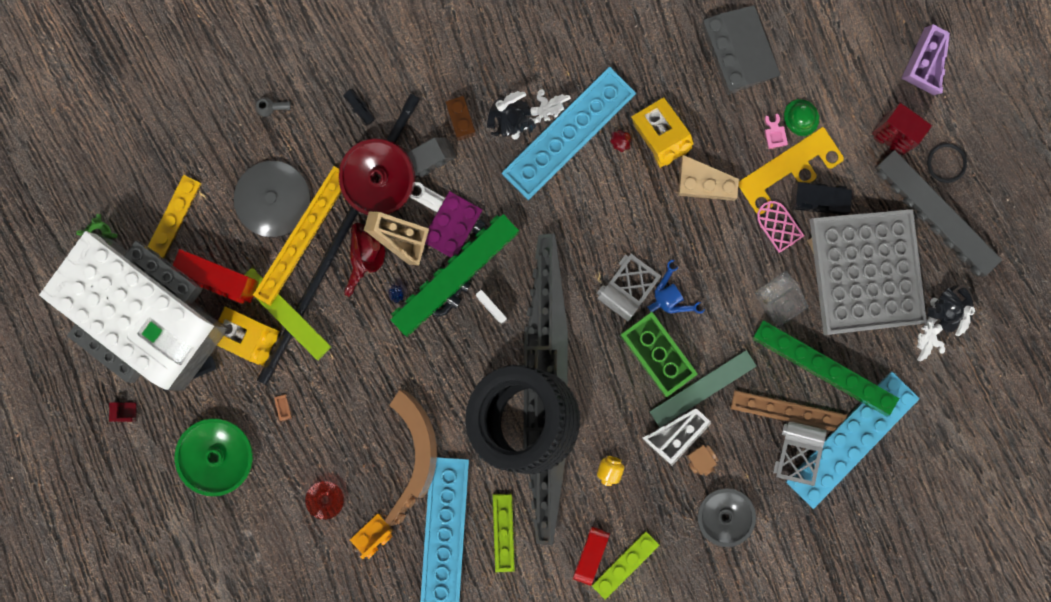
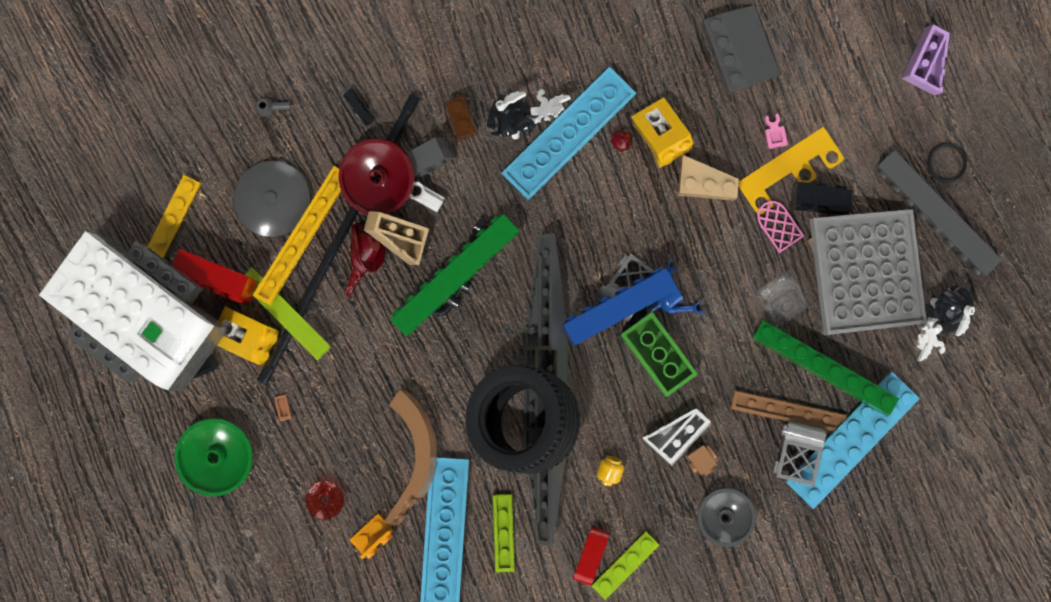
(98, 224): bright green piece -> none
(122, 412): dark red panel -> none
(395, 293): clear blue plate -> none
(452, 225): magenta plate -> none
(491, 307): white tile -> none
(619, 307): none -> blue brick
(702, 388): sand green tile -> none
(801, 117): green hat -> none
(901, 129): dark red brick -> none

